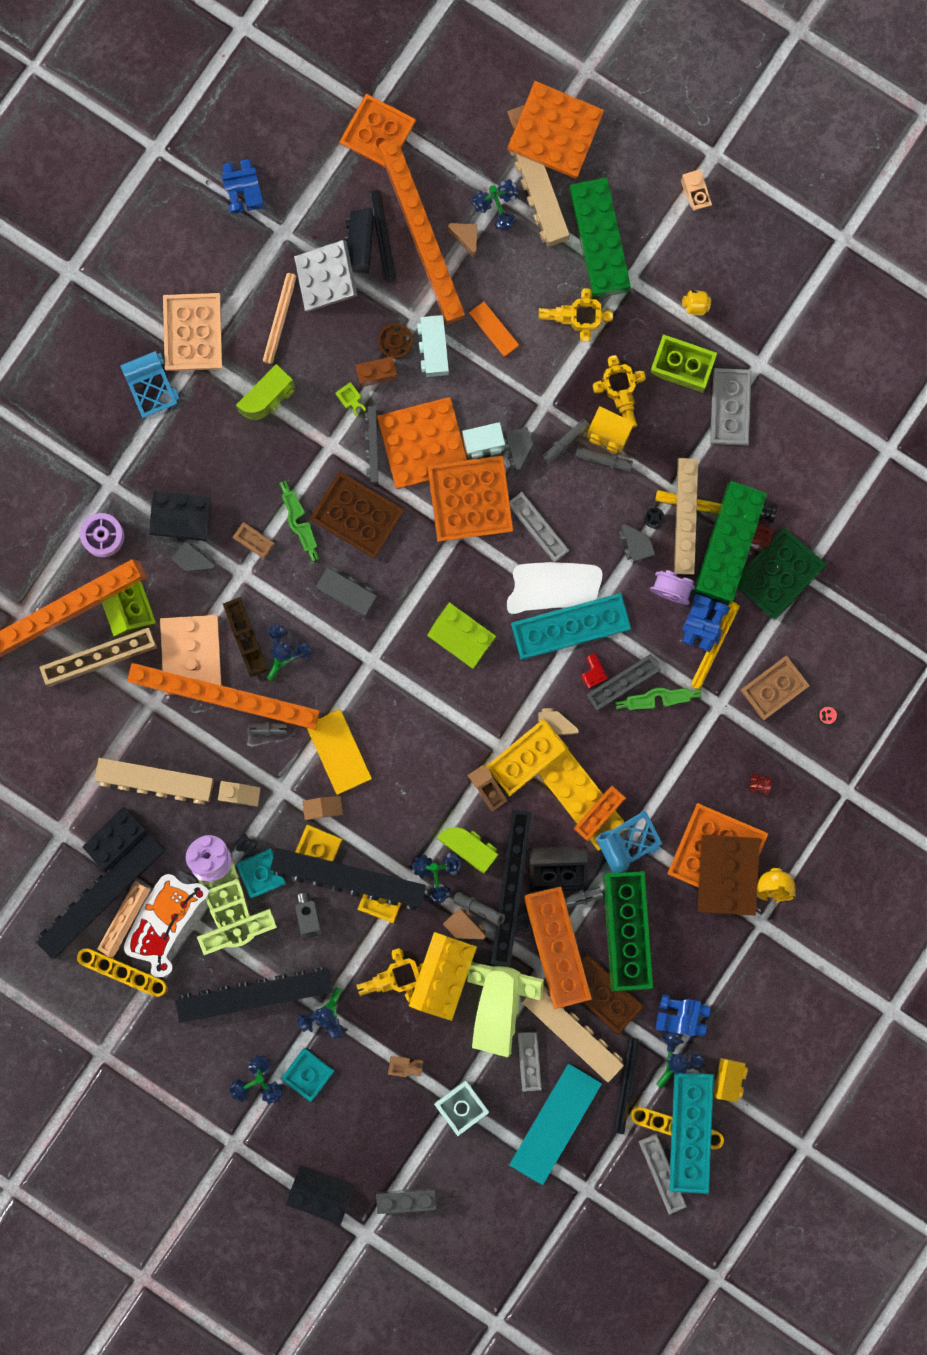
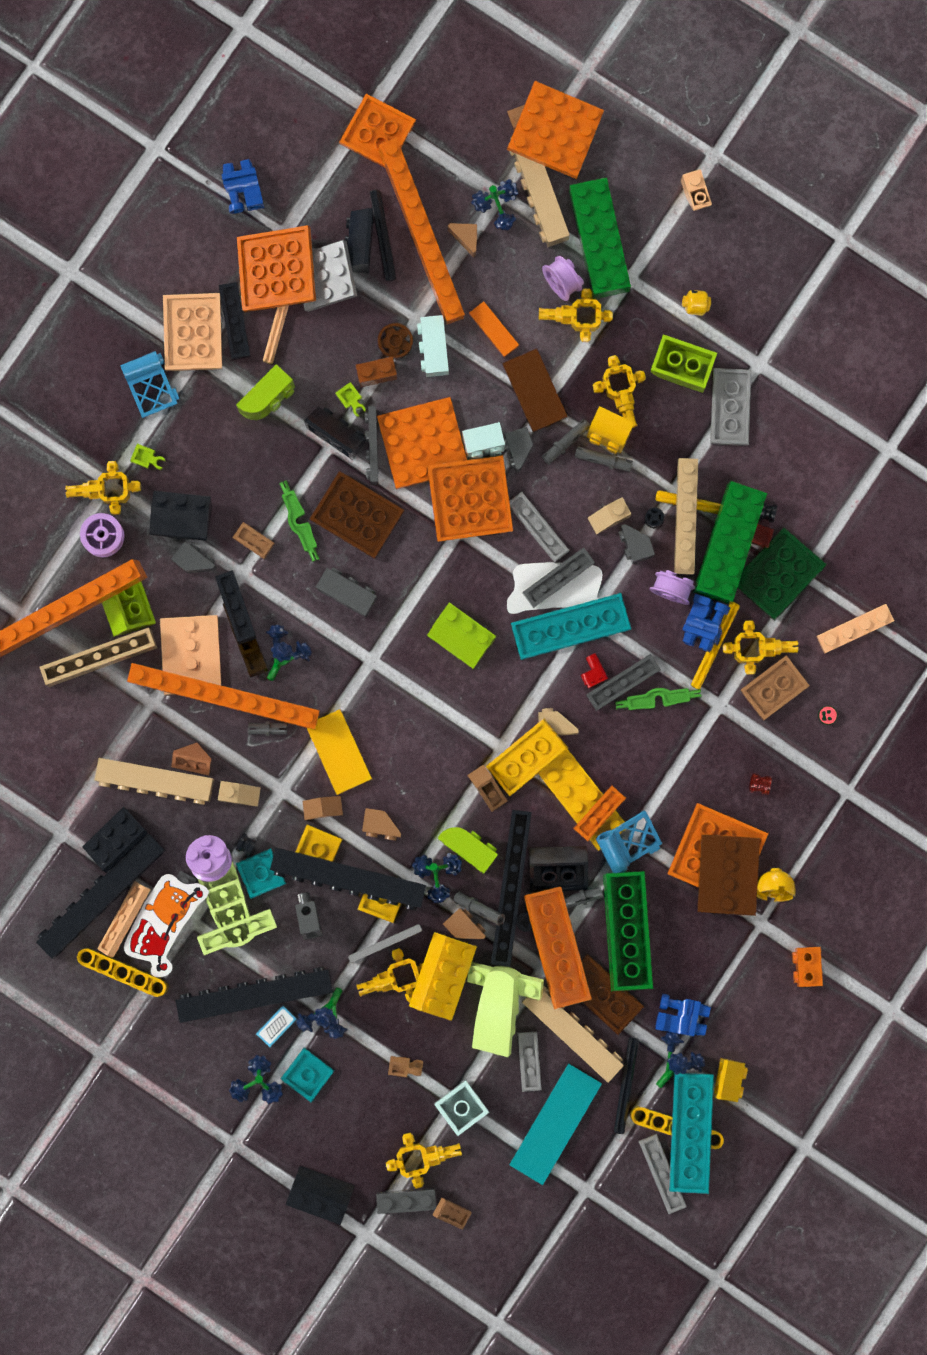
(96, 488): none -> yellow piece
(145, 456): none -> lime plate
(192, 759): none -> nougat slope
(234, 320): none -> black plate
(235, 607): none -> black plate
(276, 268): none -> orange plate
(276, 1026): none -> white tile
(335, 432): none -> black slope
(377, 823): none -> medium nougat slope
(385, 943): none -> light grey tile
(431, 1156): none -> yellow piece
(452, 1213): none -> medium nougat plate
(534, 390): none -> reddish brown tile
(558, 577): none -> dark grey plate
(562, 277): none -> lavender wheel
(609, 516): none -> tan slope
(767, 647): none -> yellow piece
(808, 966): none -> orange brick
(855, 628): none -> light nougat plate

